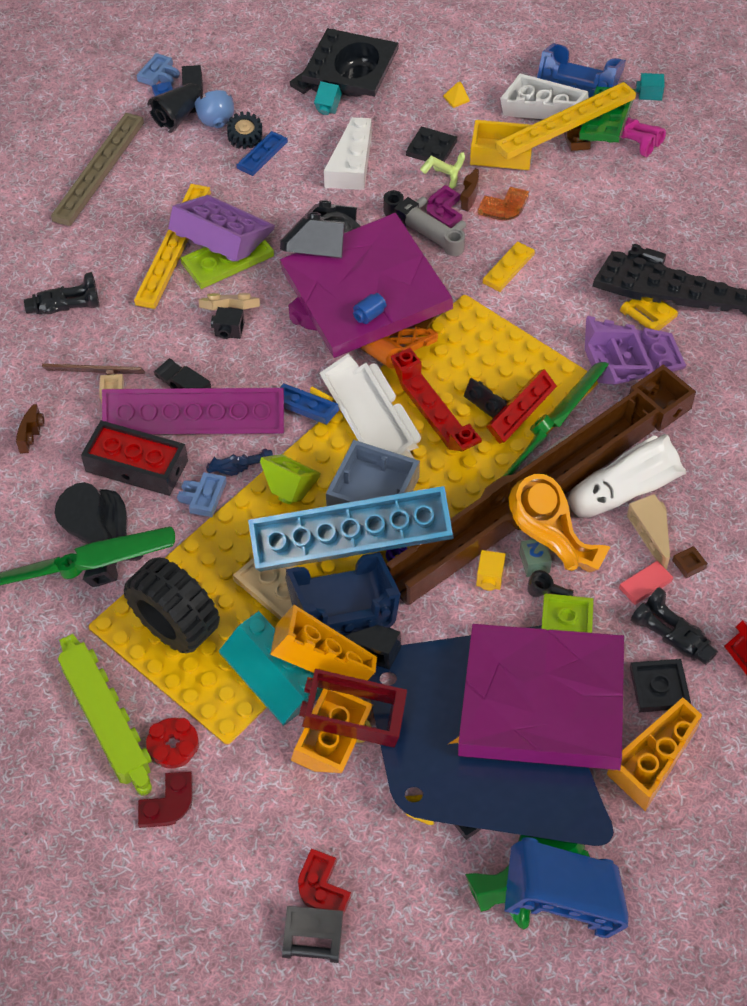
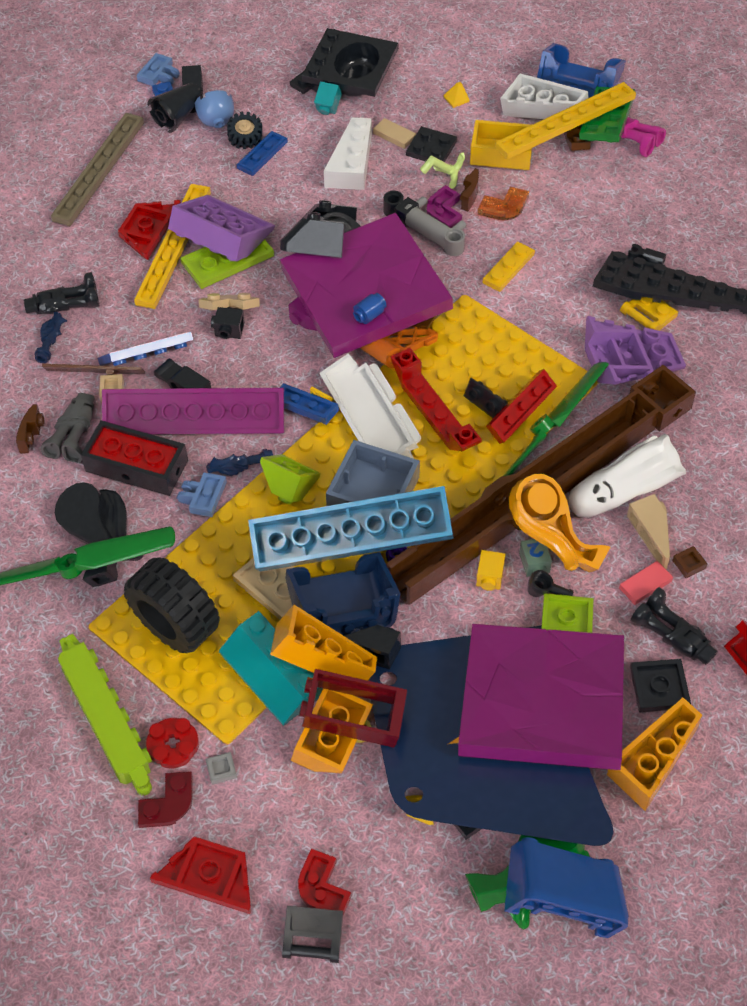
(48, 335): none -> dark blue piece
(73, 423): none -> dark grey piece
(140, 351): none -> wing
(146, 226): none -> red wing
(208, 873): none -> red wing
(221, 768): none -> light grey tile
(394, 133): none -> tan tile
(650, 86): teal brick -> none

